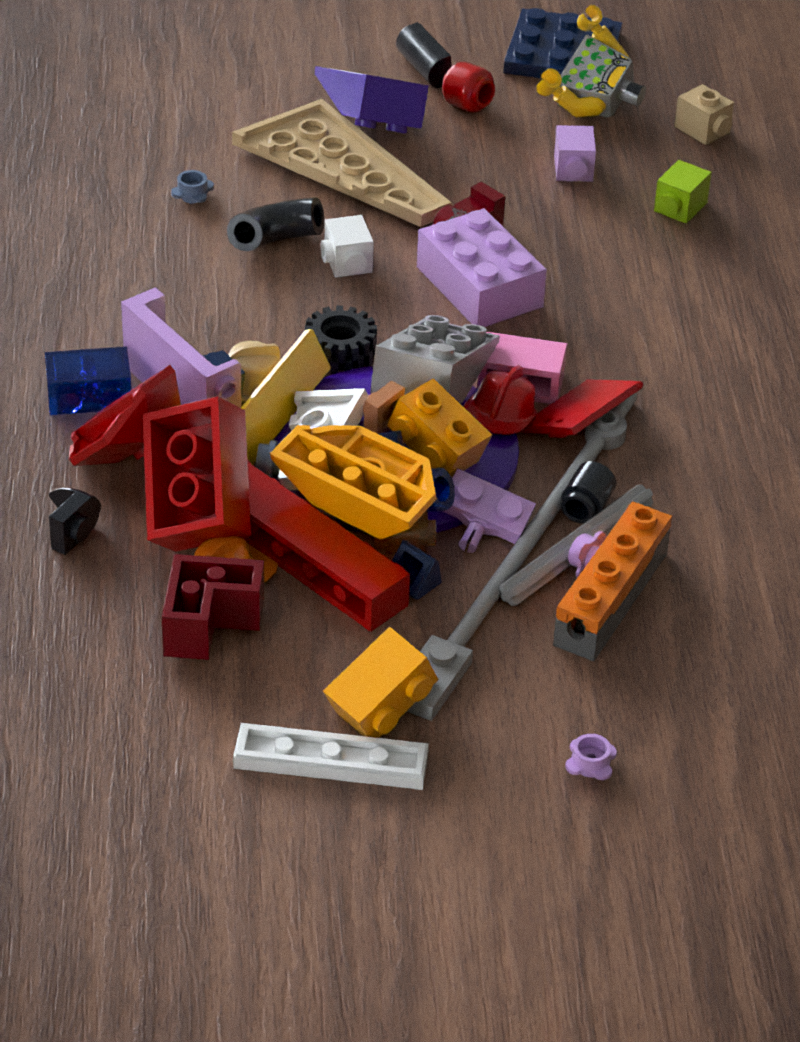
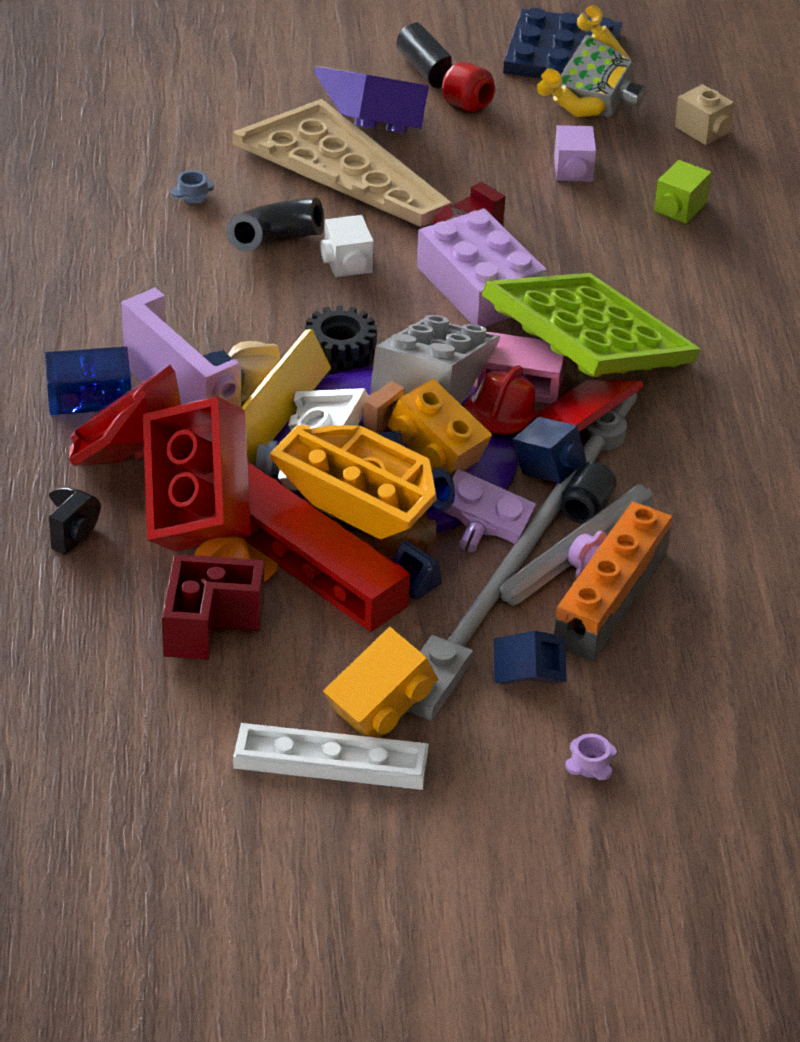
(530, 657): none -> dark blue panel
(549, 449): none -> dark blue brick
(590, 323): none -> lime plate

